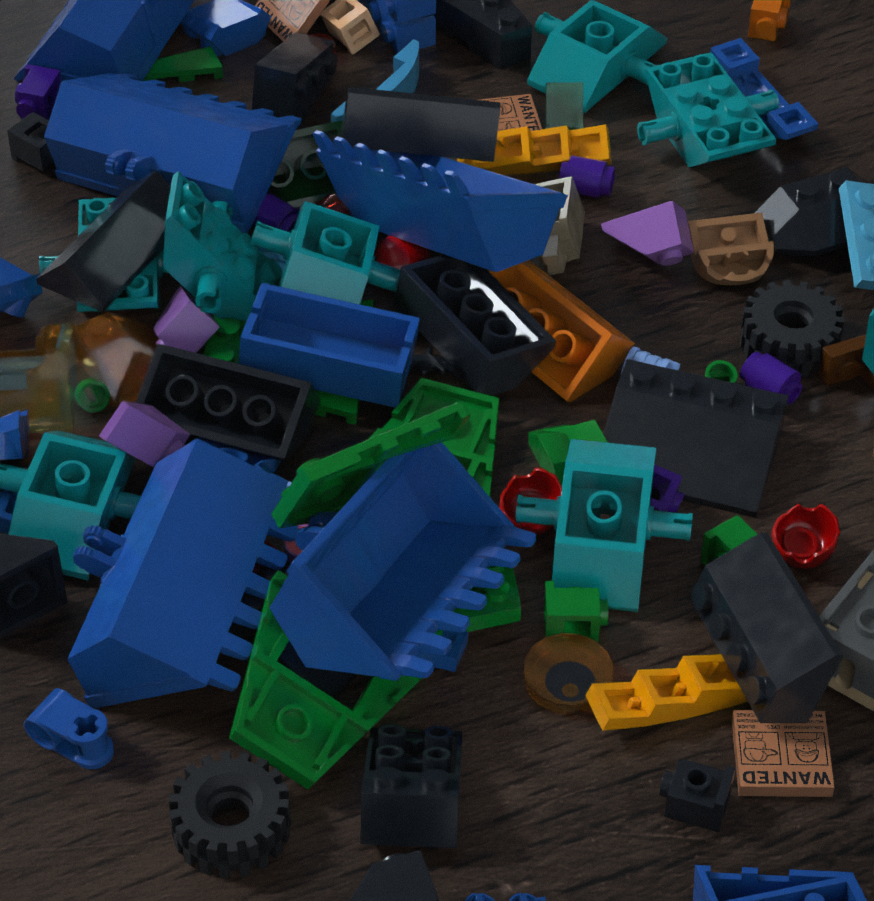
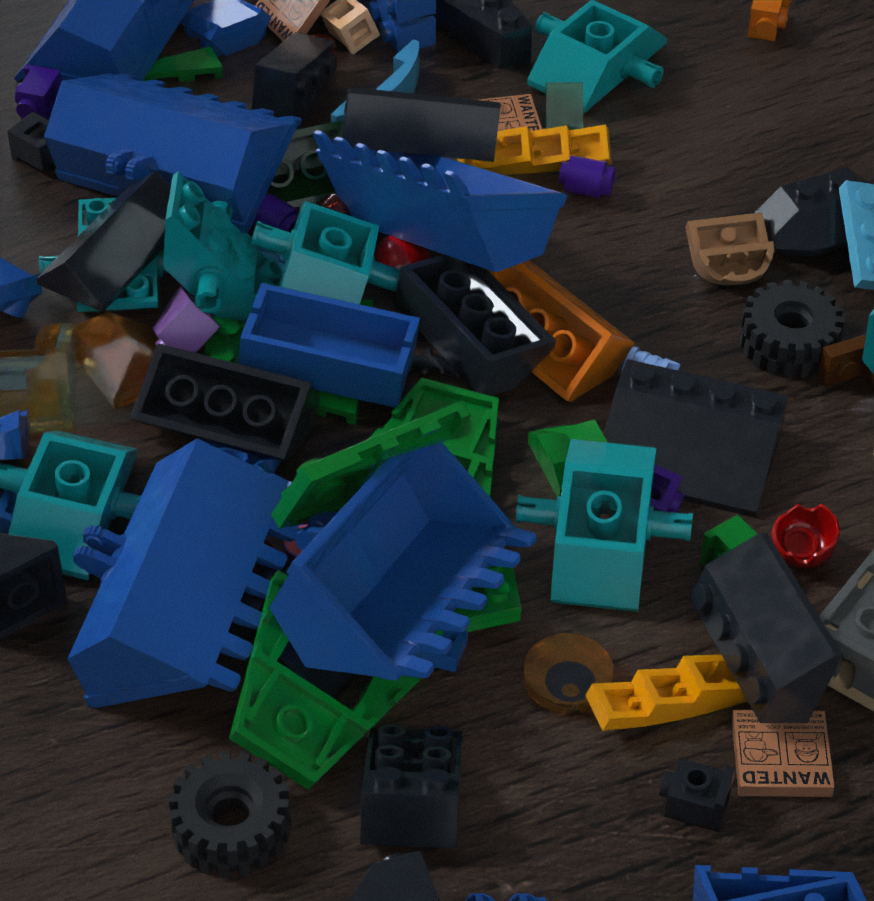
(71, 730): blue piece -> none
(99, 391): green hinge -> none
(144, 432): medium lavender slope -> none
(536, 484): red hair -> none
(567, 230): dark tan hinge -> none
(574, 611): green brick -> none
(654, 232): medium lavender slope -> none
(705, 111): teal slope -> none
(722, 371): green hinge -> none
(742, 67): blue slope -> none
(772, 375): dark purple brick -> none

